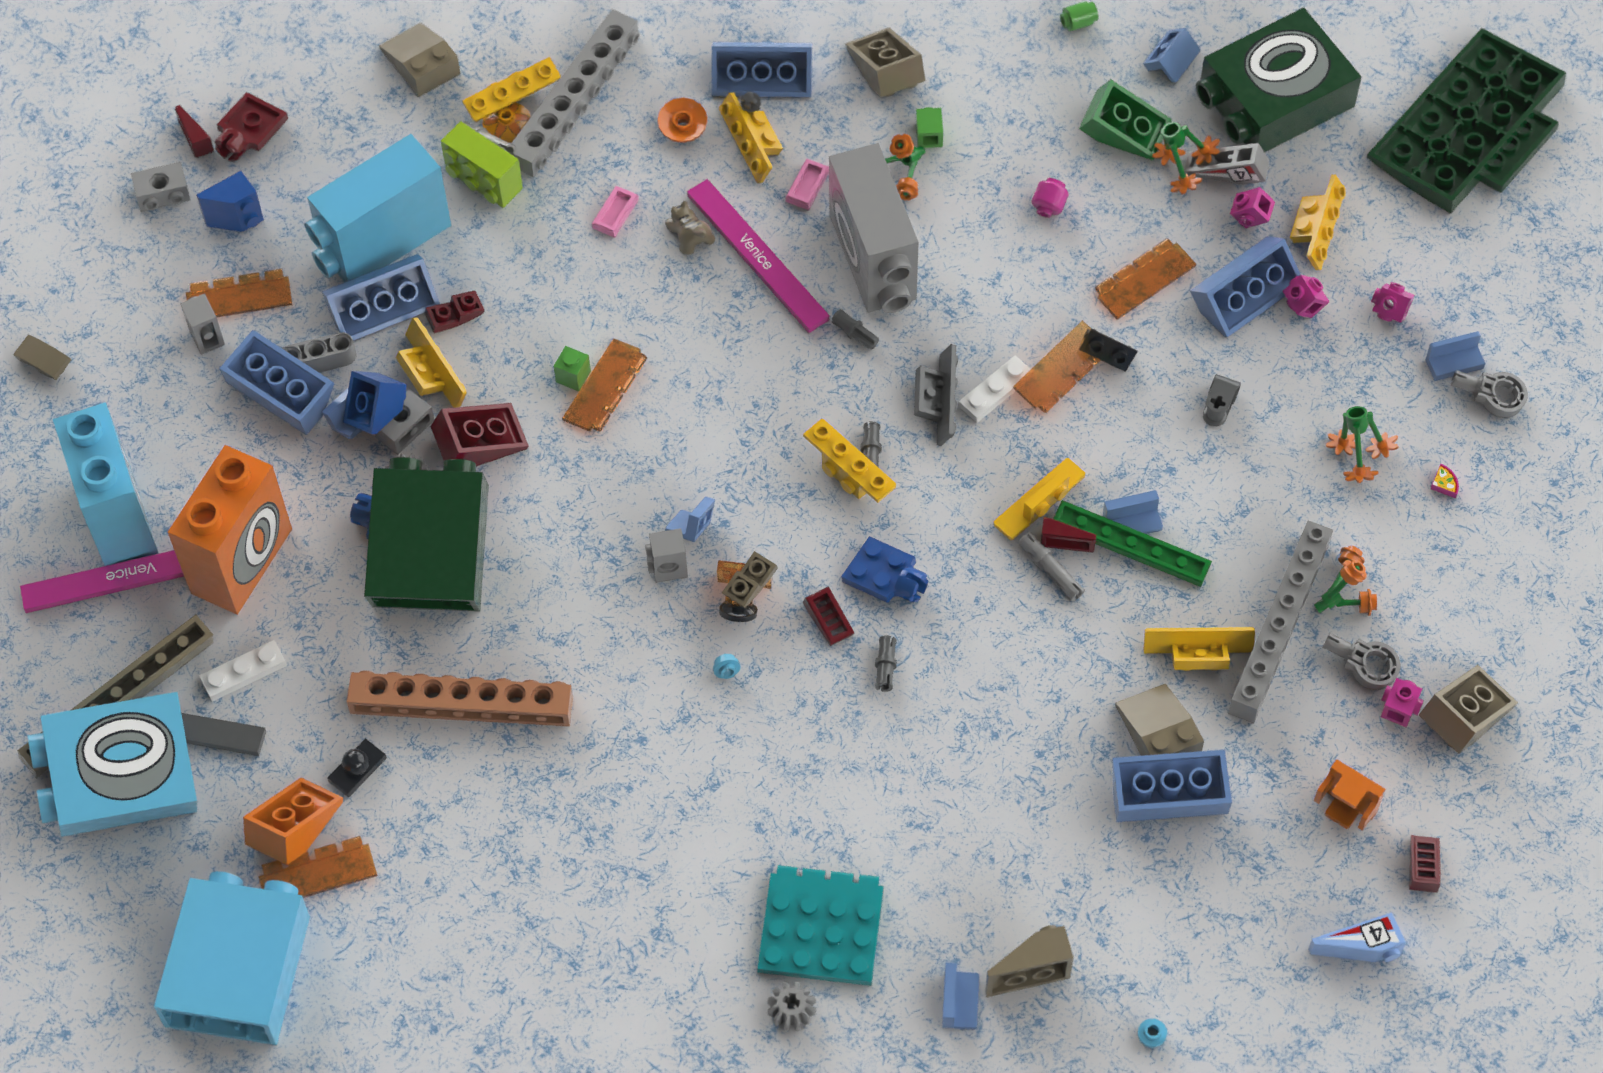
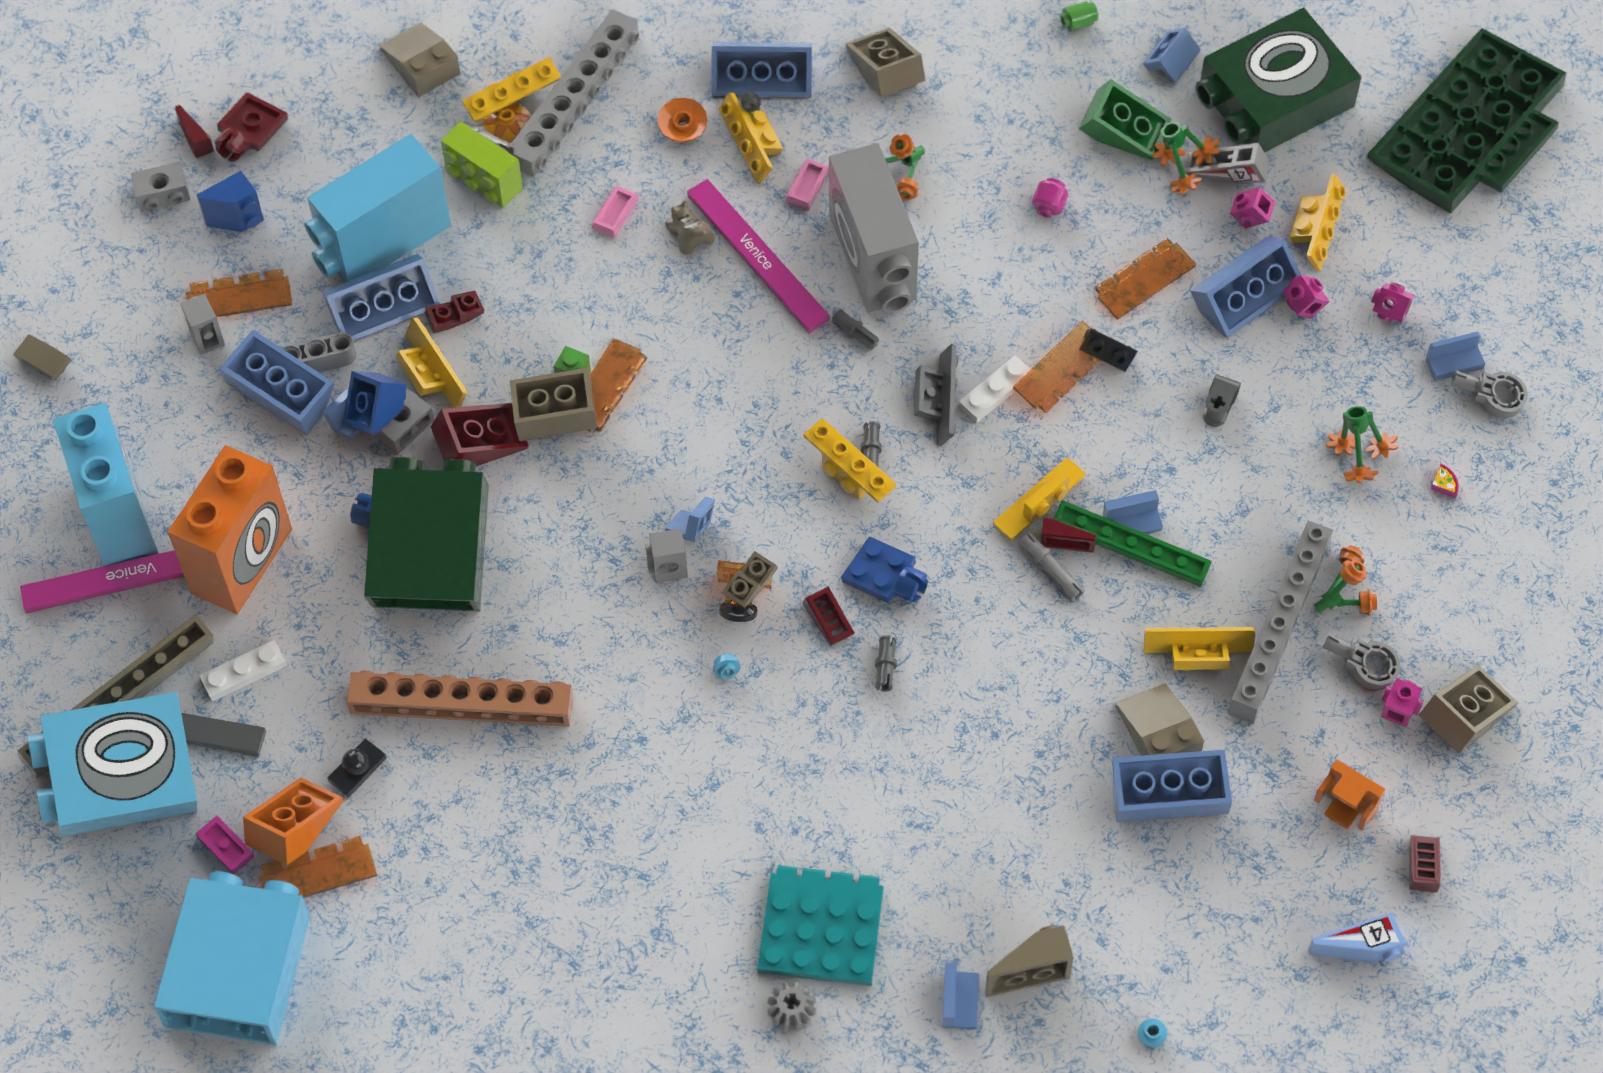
(225, 845): none -> dark pink plate
(553, 404): none -> dark tan brick
(929, 127): bright green brick -> none

